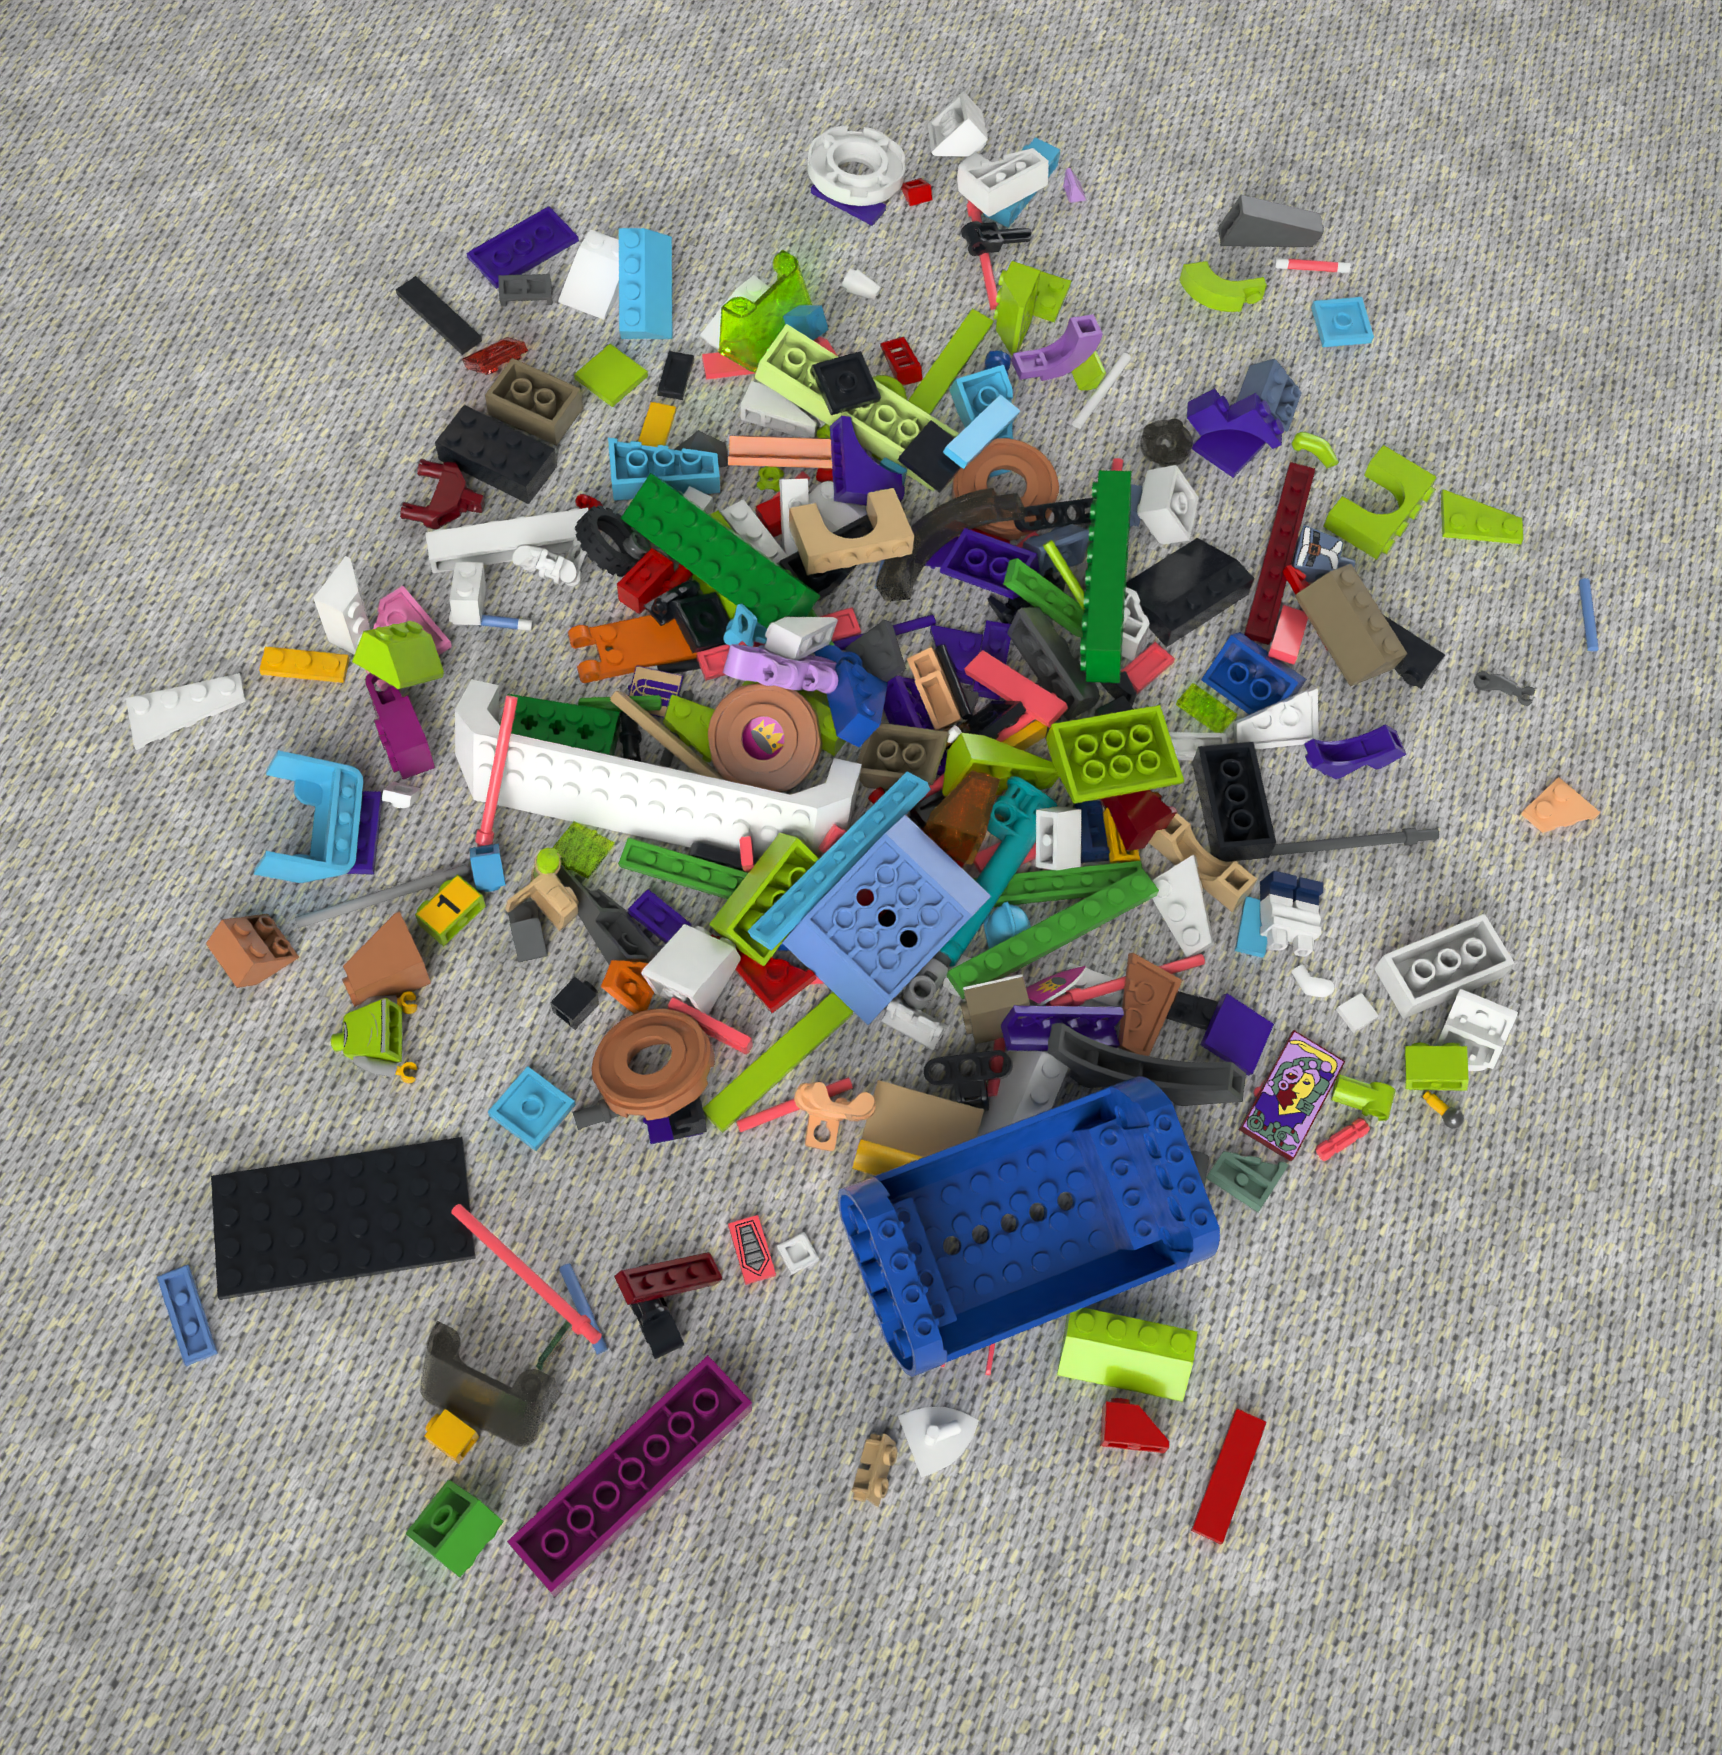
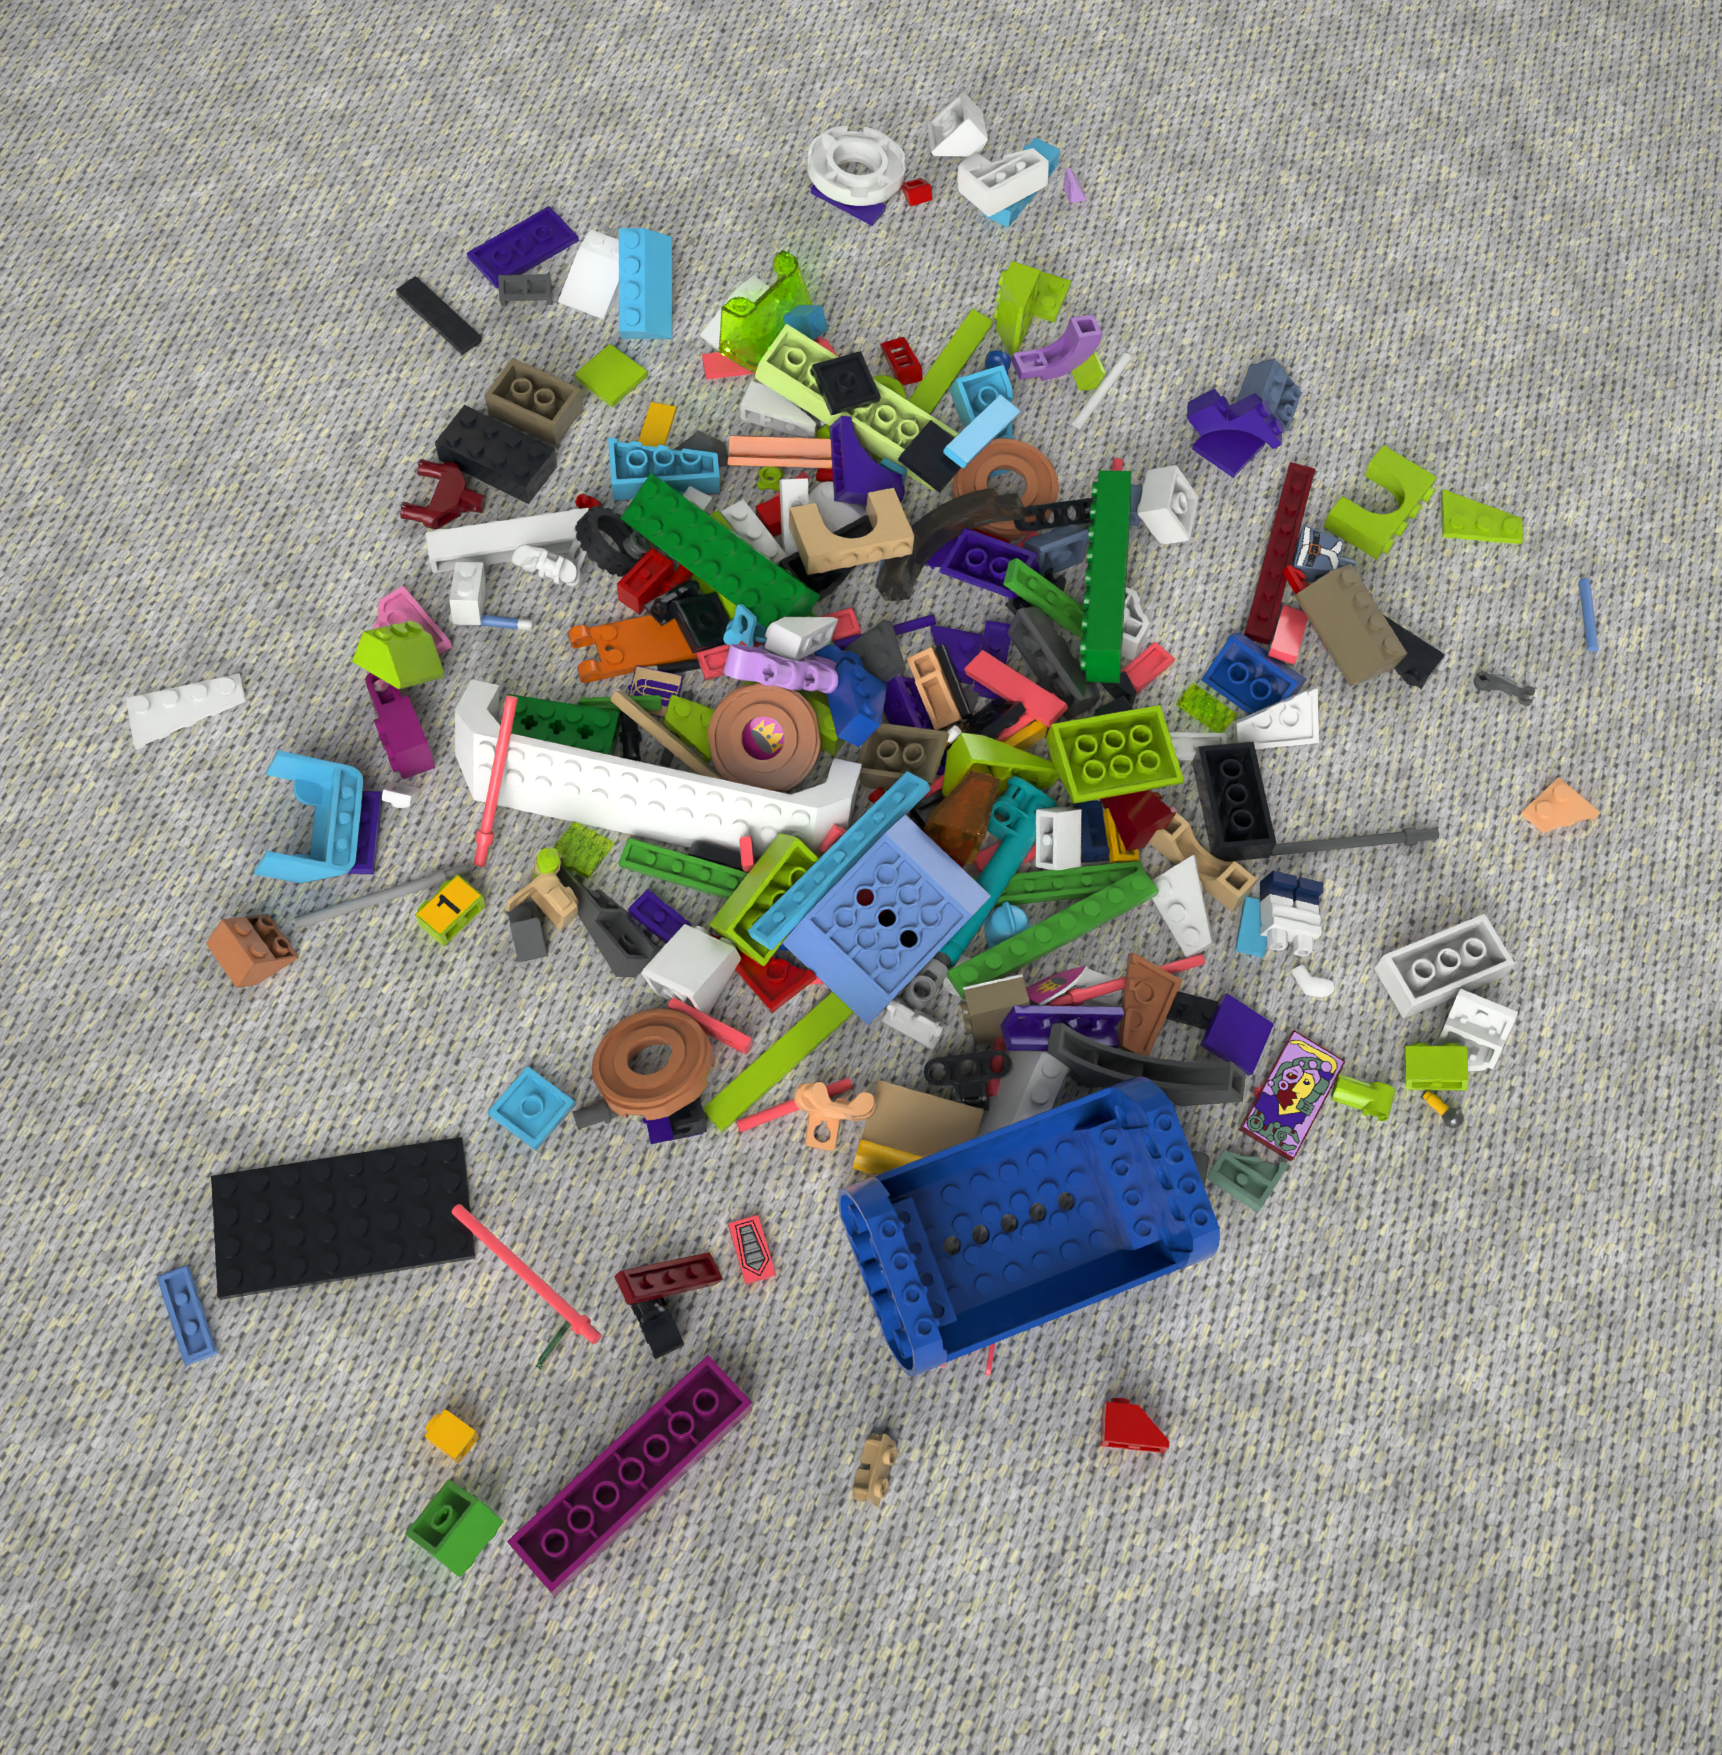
(304, 664): yellow plate -> none
(342, 608): white slope -> none
(375, 1035): lime torso -> none
(385, 964): nougat slope -> none
(487, 867): dark azure brick -> none
(492, 356): clear red plate -> none
(504, 1411): clear smoke windscreen -> none
(575, 1002): black brick -> none
(581, 1302): medium blue bar -> none
(628, 985): orange wing -> none
(675, 375): black tile -> none
(797, 1253): white tile -> none
(860, 284): white cone -> none
(937, 1436): white shield -> none
(975, 214): coral bar -> none
(989, 239): black connector -> none
(1003, 612): black bar -> none
(1065, 572): lime bar -> none
(1127, 1353): lime slope -> none
(1172, 431): clear smoke plate -> none
(1189, 589): black slope -> none
(1217, 292): lime arch -> none
(1228, 1476): red tile -> none
(1269, 224): dark grey slope -> none
(1312, 265): coral bar -> none
(1317, 446): lime arm -> none
(1342, 322): medium azure plate -> none
(1342, 757): dark purple arch -> none
(1342, 1139): coral axle -> none
(1357, 1012): white tile -> none

